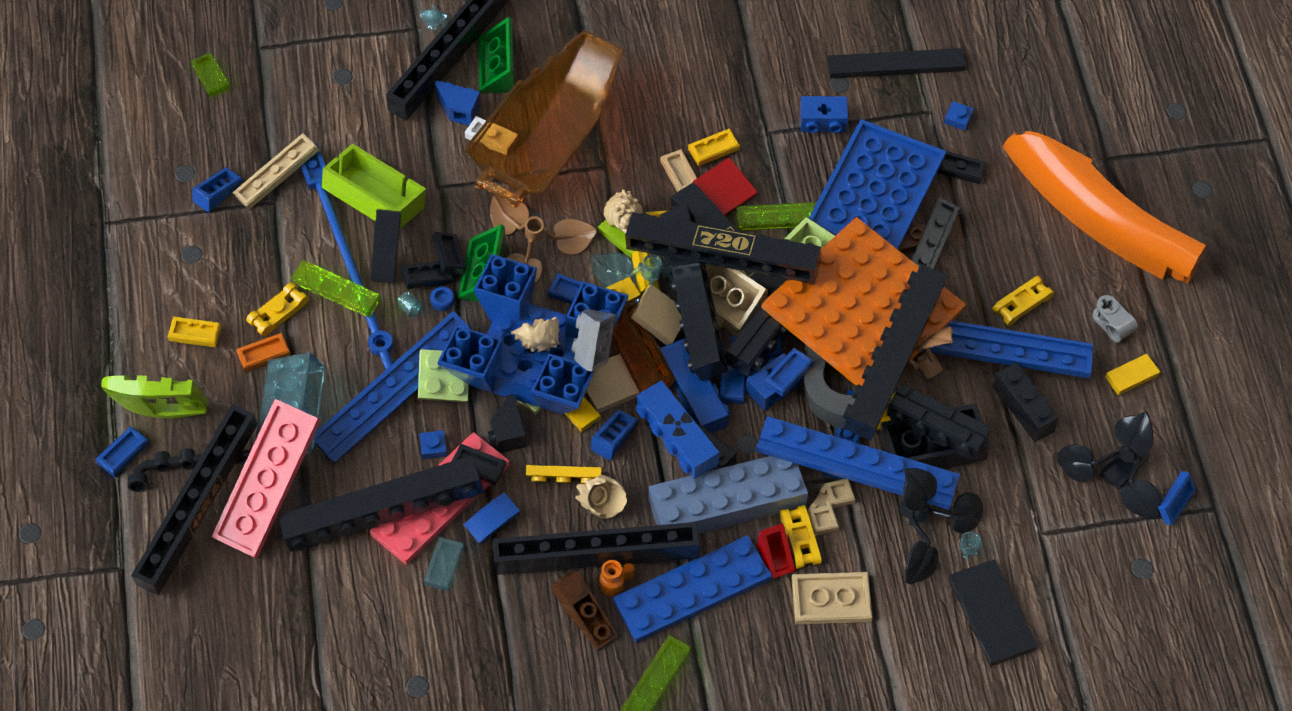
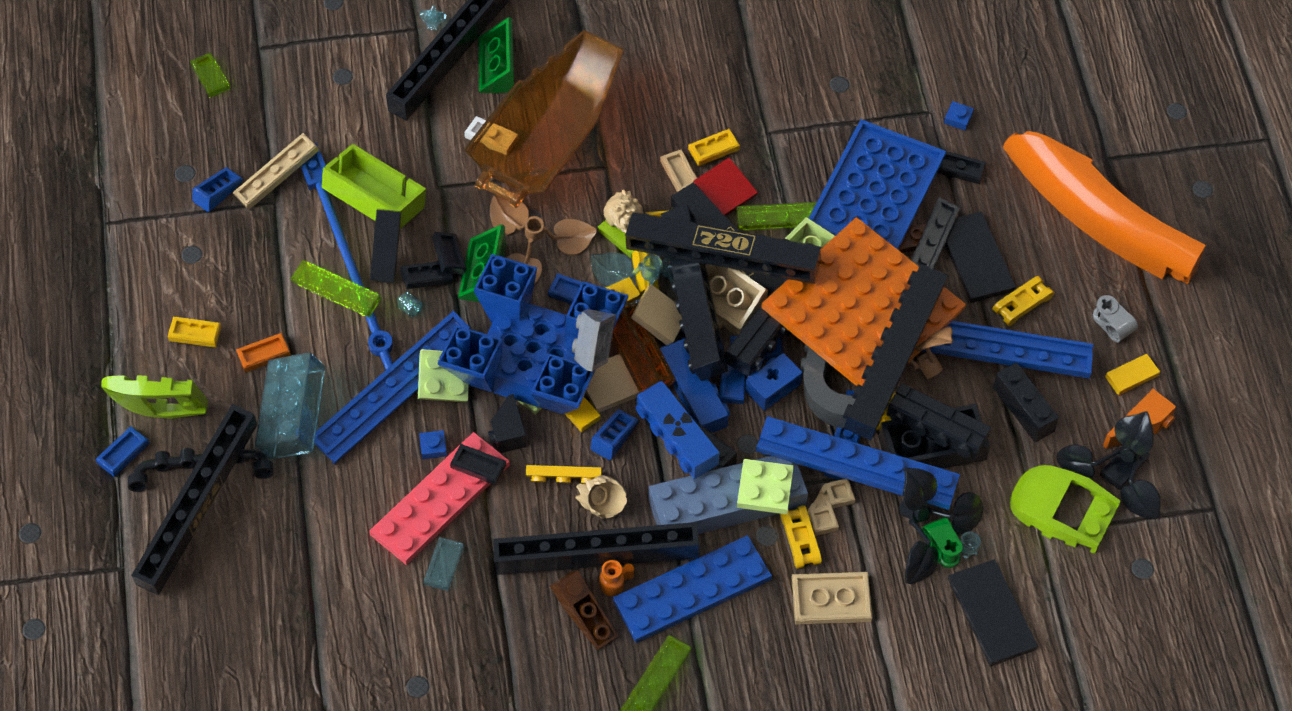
(266, 478): coral plate -> none
(278, 309): yellow plate -> none
(381, 503): black brick -> none
(442, 298): blue tile -> none
(458, 102): blue slope -> none
(492, 517): blue slope -> none
(539, 335): tan hair -> none
(765, 486): none -> yellowish green plate
(775, 550): red slope -> none
(788, 372): blue tile -> none
(823, 114): blue brick -> none
(896, 63): black tile -> none
(945, 541): none -> green piece
(978, 258): none -> black tile
(1040, 494): none -> lime slope
(1159, 411): none -> orange slope
(1177, 498): blue tile -> none

